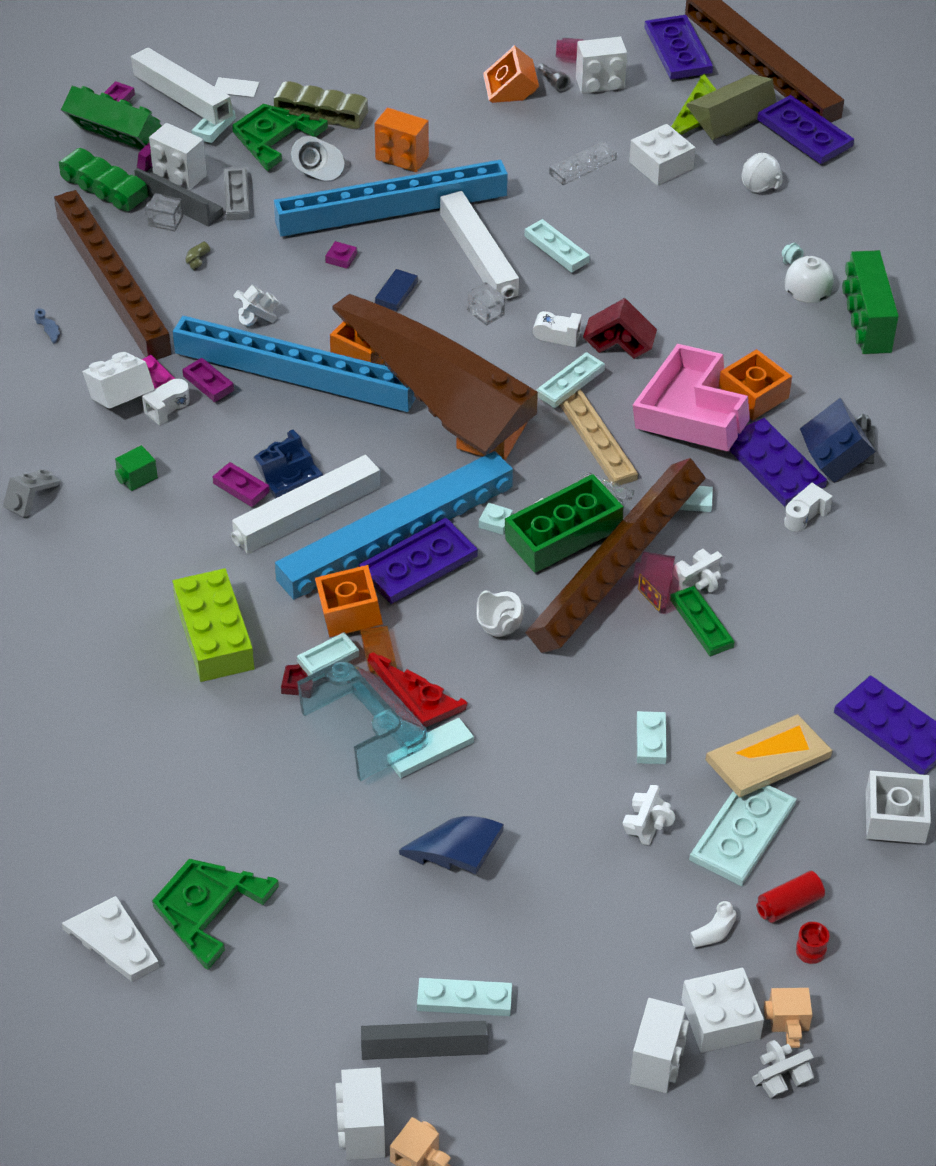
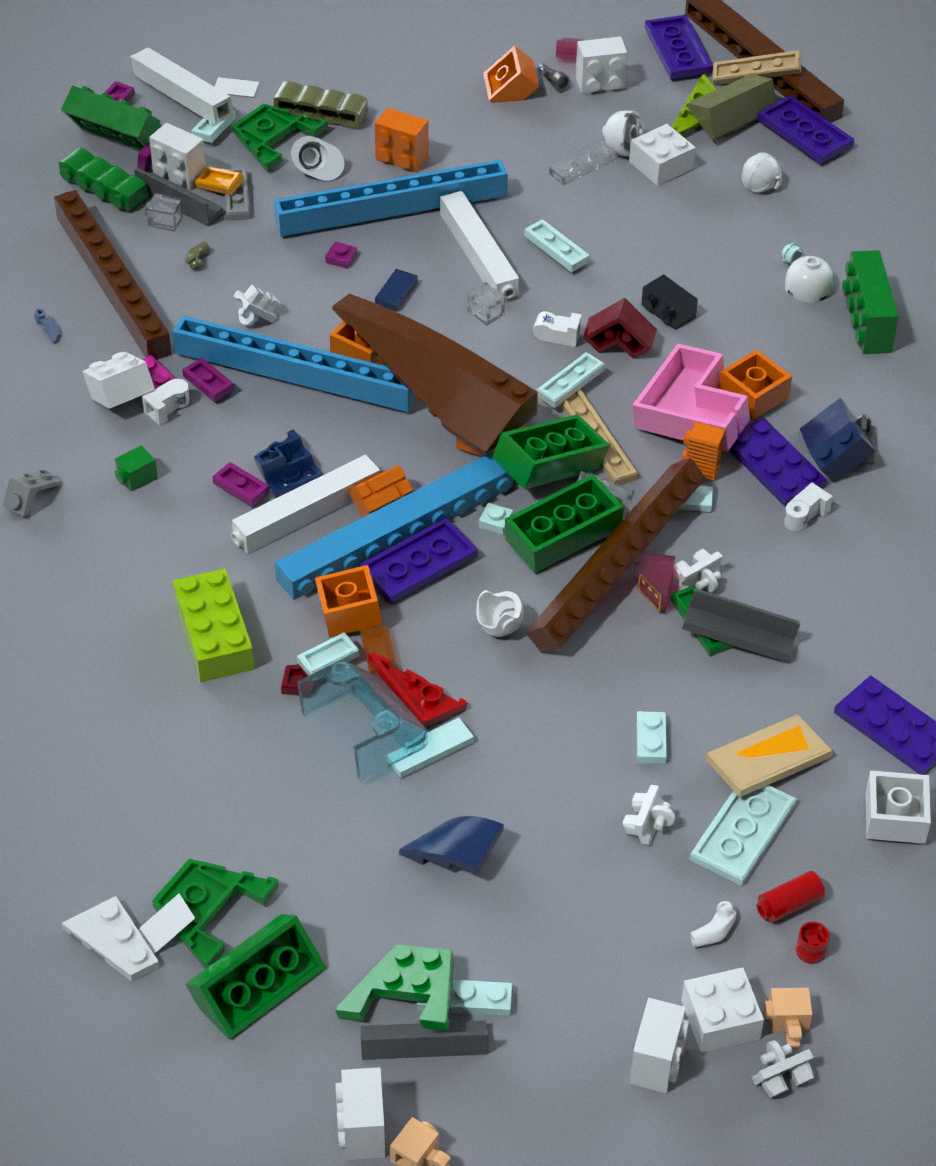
(166, 923): none -> white sticker
(219, 180): none -> light orange tile
(256, 975): none -> green slope
(380, 490): none -> orange brick
(407, 974): none -> wing
(550, 451): none -> green brick
(621, 129): none -> white cylinder
(669, 302): none -> black brick
(704, 448): none -> orange brick
(741, 625): none -> dark grey panel
(765, 66): none -> tan tile

